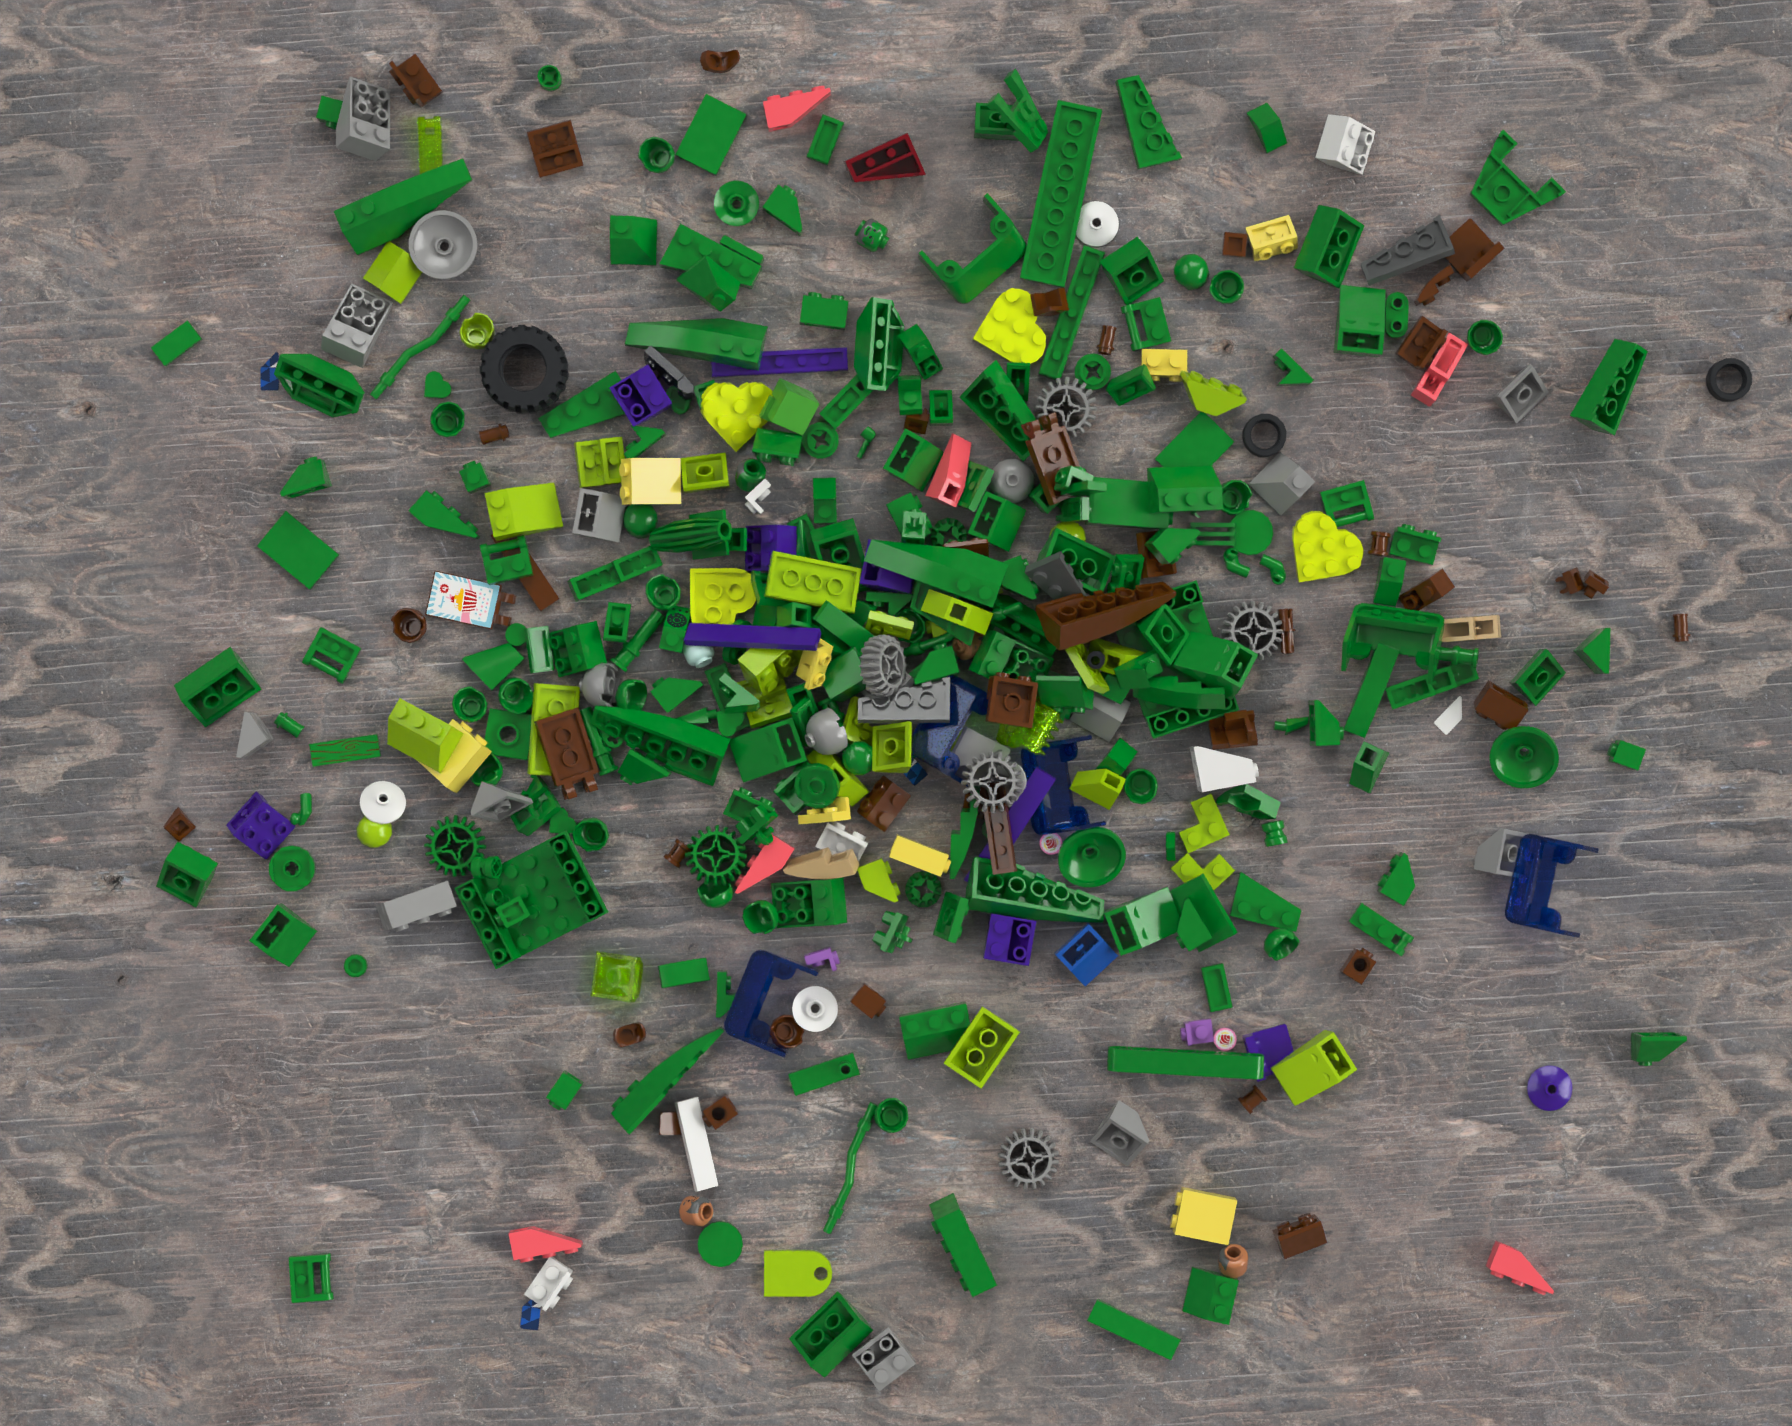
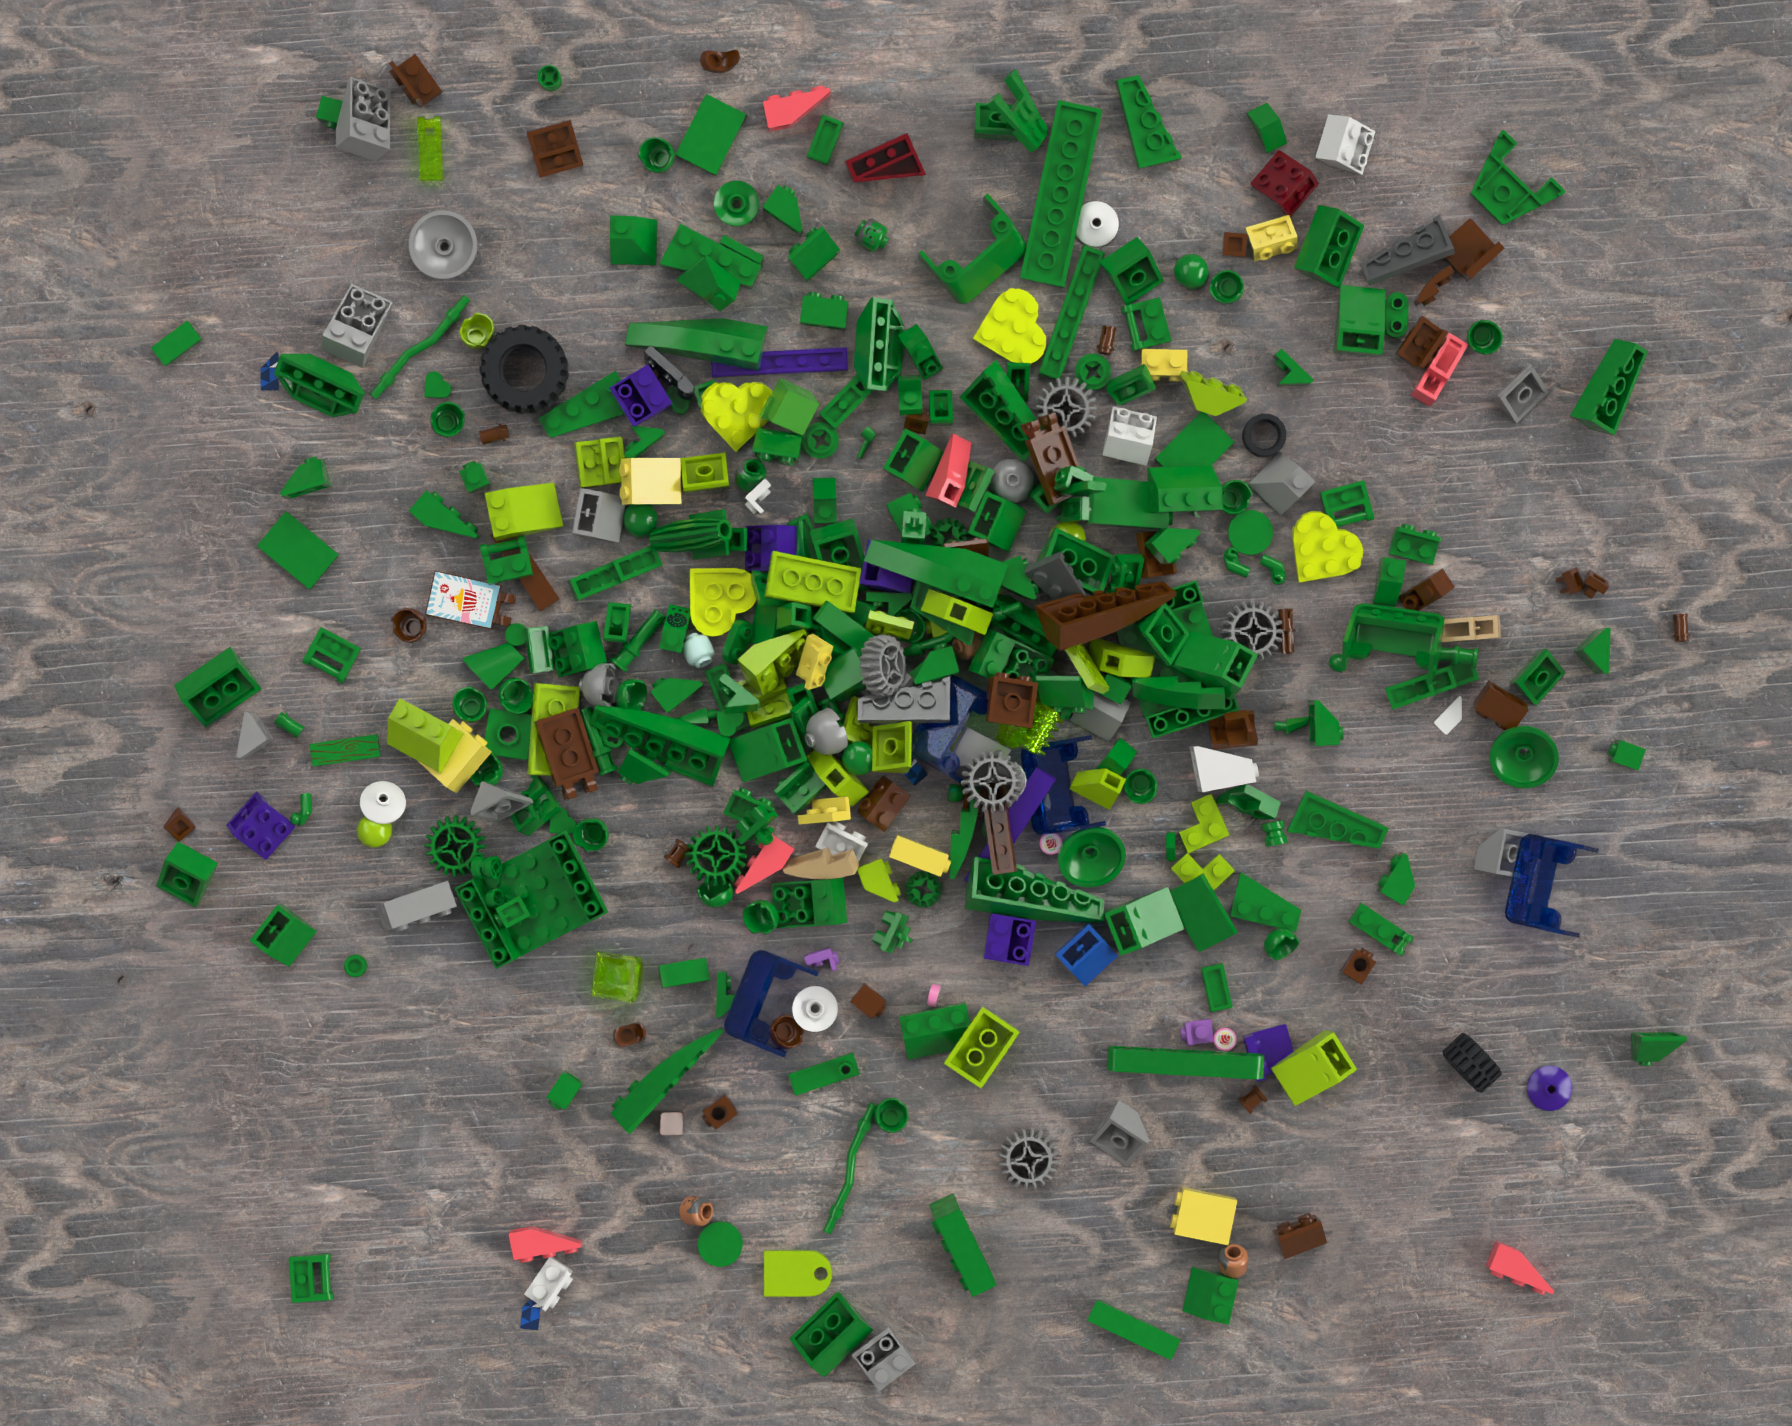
(282, 859): green plate -> none
(393, 272): lime slope -> none
(398, 207): green wedge -> none
(663, 592): green hair -> none
(696, 1144): white tile -> none
(752, 636): dark purple tile -> none
(813, 253): none -> green slope
(817, 785): green tile -> none
(934, 995): none -> bright pink tile
(950, 917): green plate -> none
(955, 793): none -> green hinge
(1049, 303): reddish brown panel -> none
(1092, 664): black pin -> none
(1129, 436): none -> white slope
(1137, 671): green slope -> none
(1191, 927): green slope -> none
(1232, 534): green tile -> none
(1285, 182): none -> dark red bracket
(1329, 820): none -> green wing
(1335, 662): none -> green hinge
(1367, 766): green slope -> none
(1371, 689): green slope -> none
(1379, 544): reddish brown bush -> none
(1472, 1062): none -> black tyre
(1746, 380): black tyre -> none

